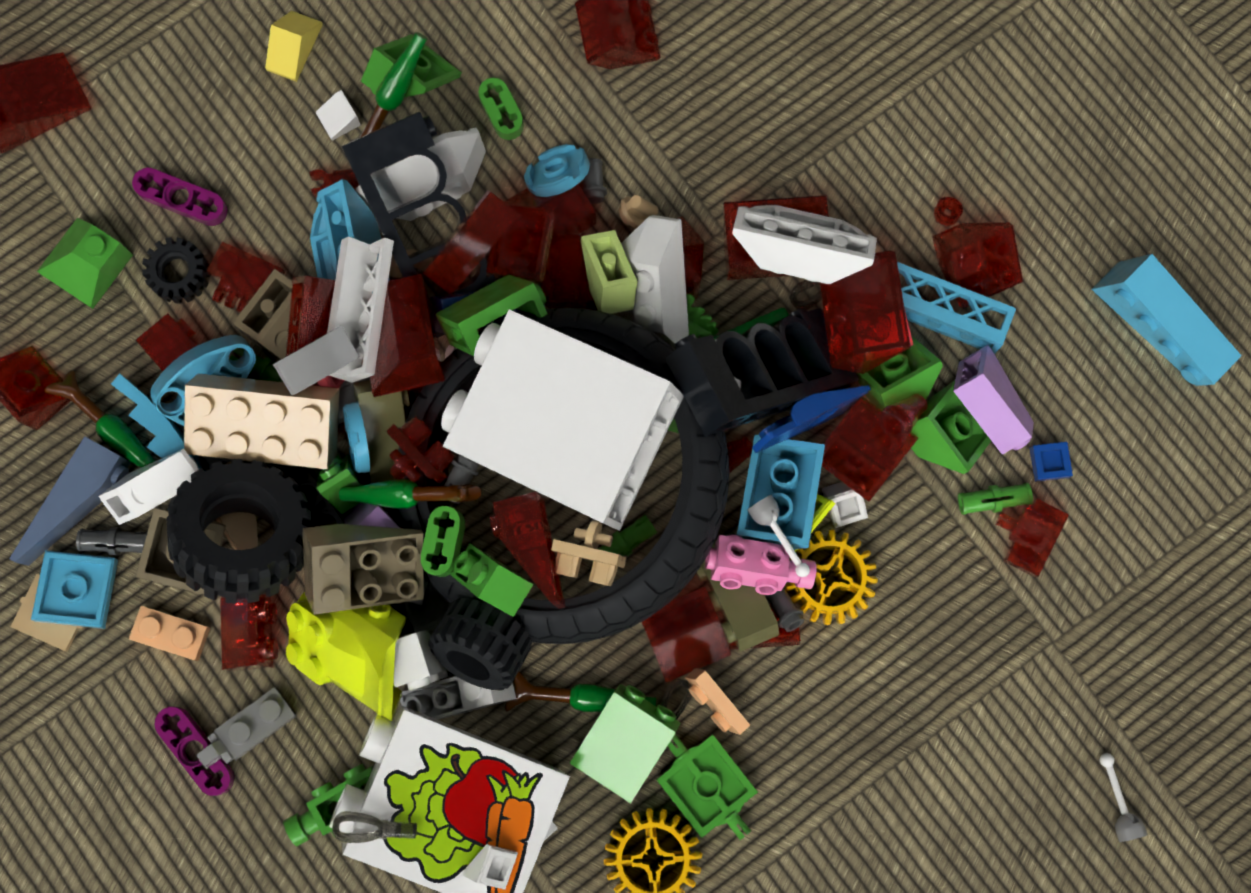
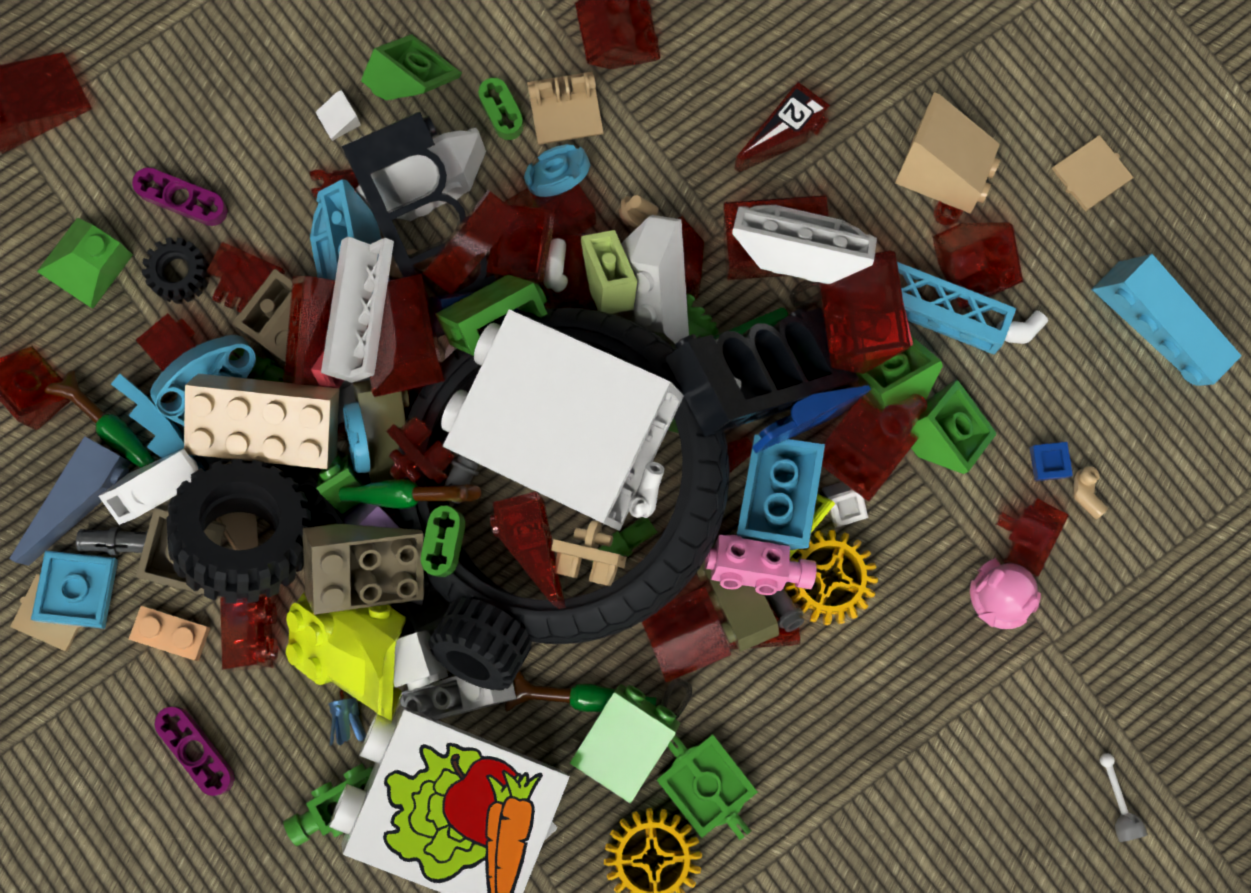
(247, 729): light grey hinge -> none
(291, 44): light yellow slope -> none
(316, 360): light grey slope -> none
(342, 712): none -> flat silver piece
(385, 828): clear smoke piece -> none
(395, 84): green piece -> none
(491, 580): bright green slope -> none
(491, 866): white slope -> none
(555, 264): none -> white arm
(565, 108): none -> tan hinge
(593, 182): dark grey pin -> none
(645, 502): none -> white arm
(707, 691): light nougat plate -> none
(766, 513): hinge -> none
(786, 128): none -> clear red slope
(949, 157): none -> tan slope
(972, 501): bright green pin -> none
(993, 400): lavender slope -> none
(1004, 594): none -> bright pink helmet
(1025, 331): none -> white arm
(1085, 491): none -> tan arm
(1092, 173): none -> tan piece

